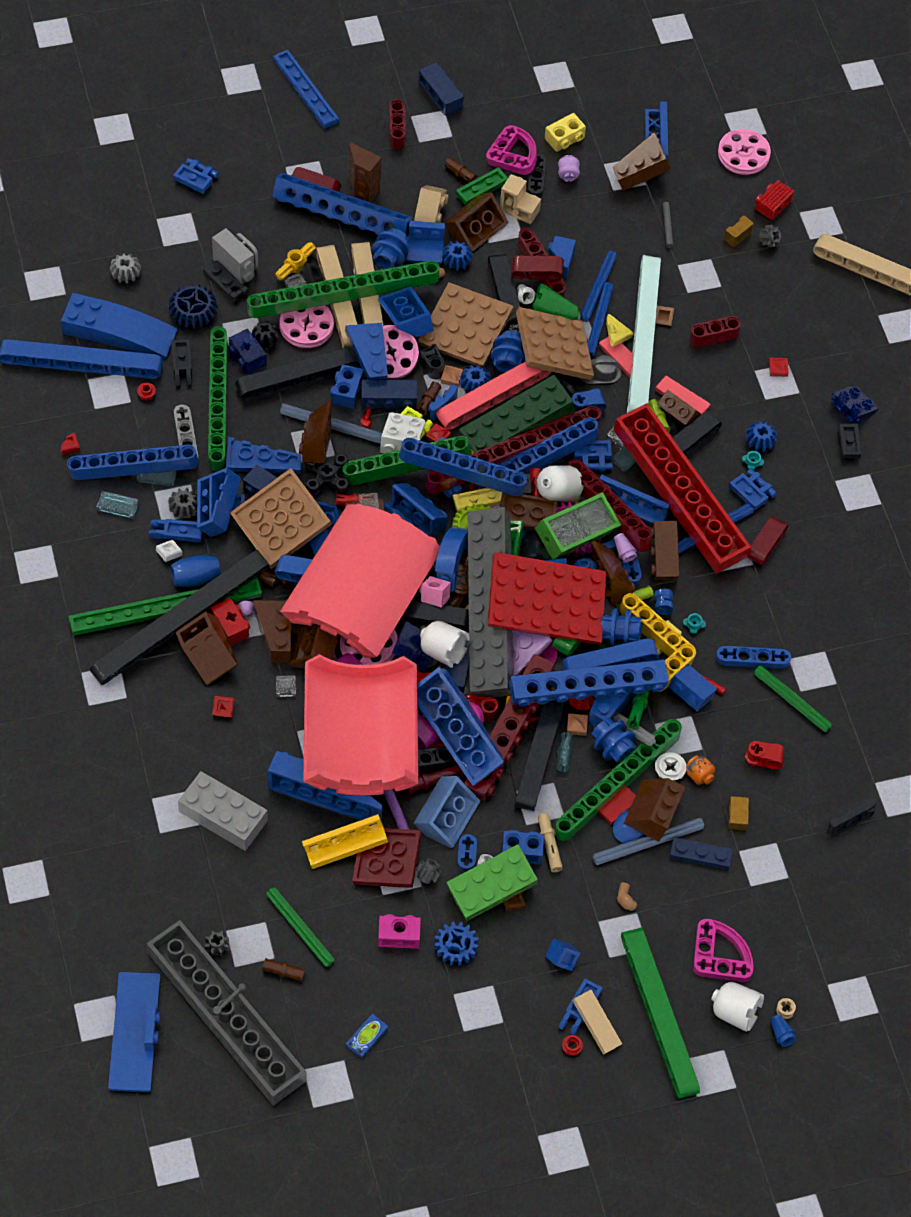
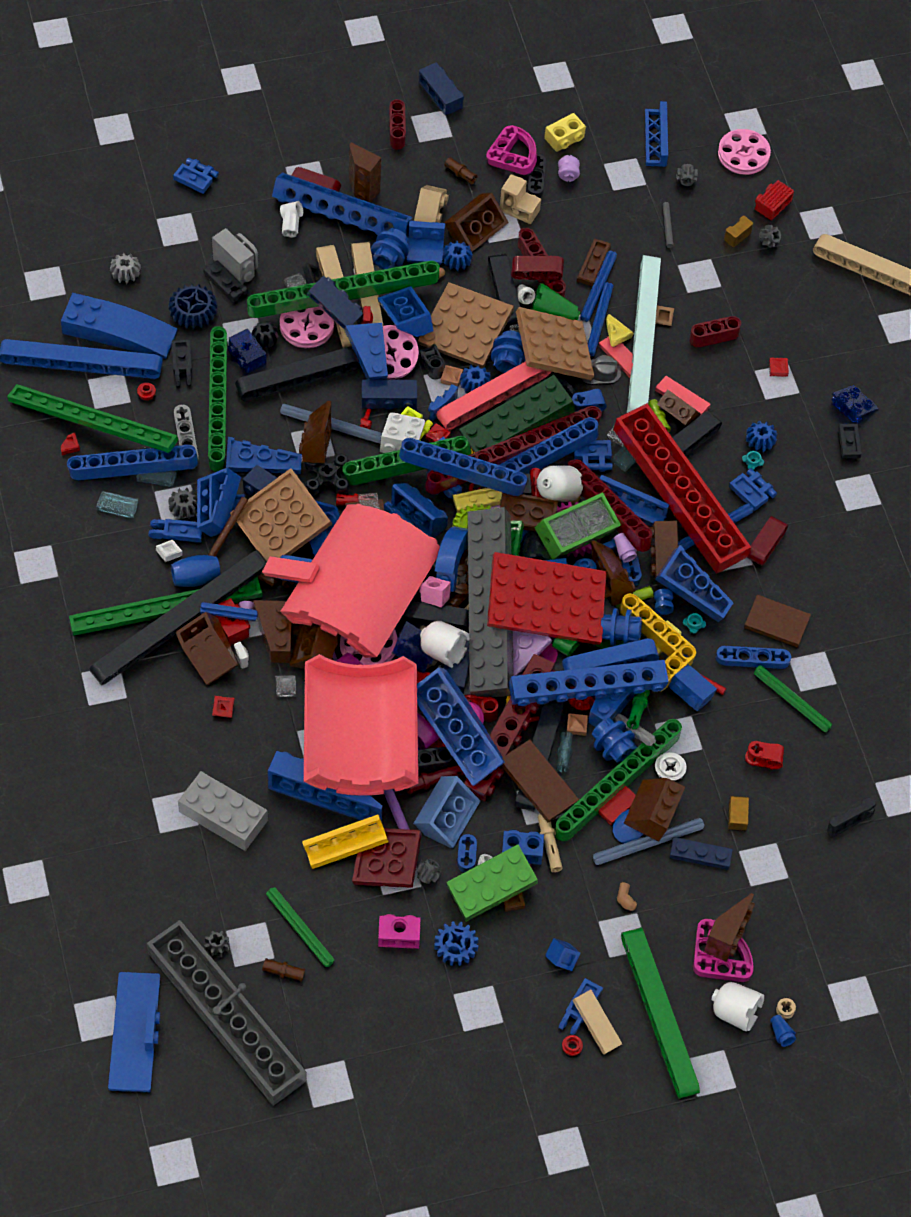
(93, 418): none -> green plate
(228, 526): none -> reddish brown bar
(229, 611): none -> blue axle
(241, 655): none -> white tile
(290, 214): none -> white piece
(290, 569): none -> coral tile
(295, 261): yellow axle -> none
(306, 89): blue tile -> none
(335, 302): none -> dark blue brick
(347, 381): blue brick -> none
(366, 1036): tile -> none
(367, 316): none -> red tile
(427, 397): reddish brown pin -> none
(484, 184): green plate -> none
(539, 781): none -> reddish brown tile
(563, 248): blue slope -> none
(593, 262): none -> reddish brown tile
(641, 164): wedge -> none
(687, 174): none -> dark grey gear
(693, 585): none -> blue wedge
(700, 770): orange head -> none
(729, 929): none -> reddish brown slope
(777, 621): none -> reddish brown tile

